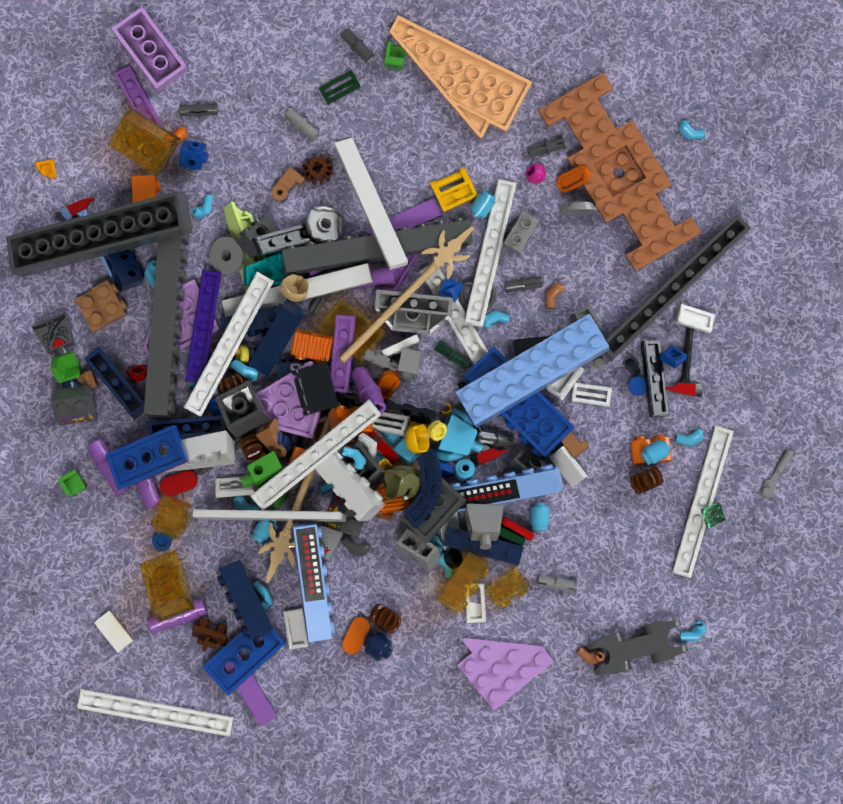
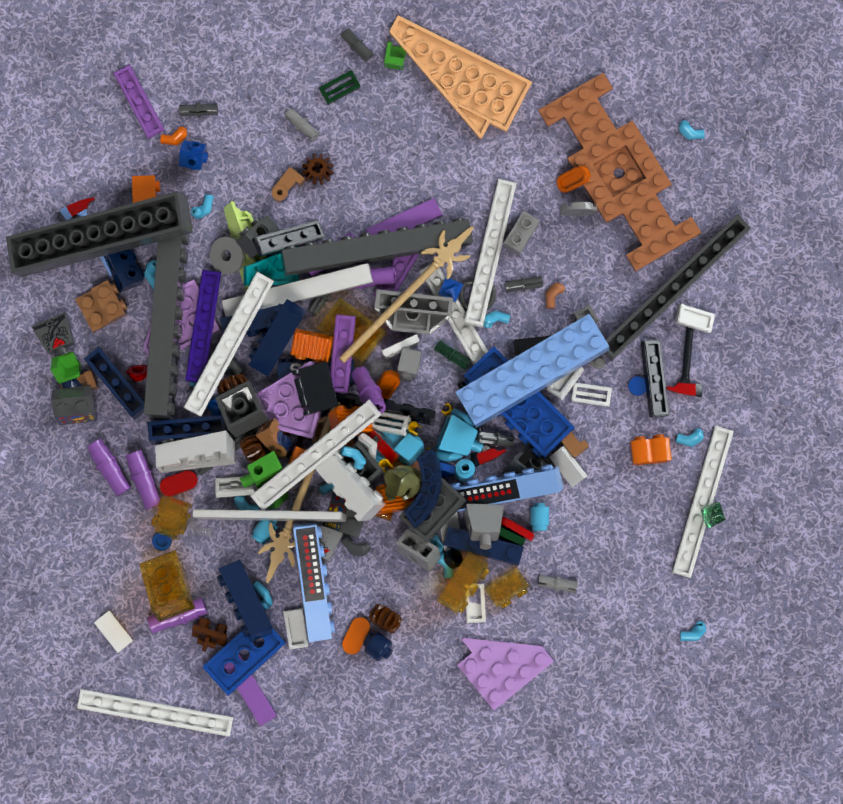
(47, 168): light orange tile -> none
(72, 483): bright green panel -> none
(144, 141): clear yellow brick -> none
(149, 49): lavender brick -> none
(158, 464): blue plate -> none
(242, 354): light yellow tile -> none
(246, 371): medium azure arm -> none
(294, 288): tan hair -> none
(326, 214): light grey tile -> none
(371, 204): white tile -> none
(380, 360): light grey axle -> none
(417, 439): yellow hair -> none
(437, 430): light yellow tile -> none
(456, 195): yellow plate -> none
(483, 204): medium azure brick -> none
(535, 173): dark pink piece -> none
(545, 147): dark grey axle -> none
(593, 657): nougat arm -> none
(632, 367): black tile -> none
(646, 480): reddish brown gear -> none
(653, 644): dark grey piece -> none
(655, 452): medium azure brick -> none
(673, 357): blue tile -> none
(769, 485): light grey piece -> none

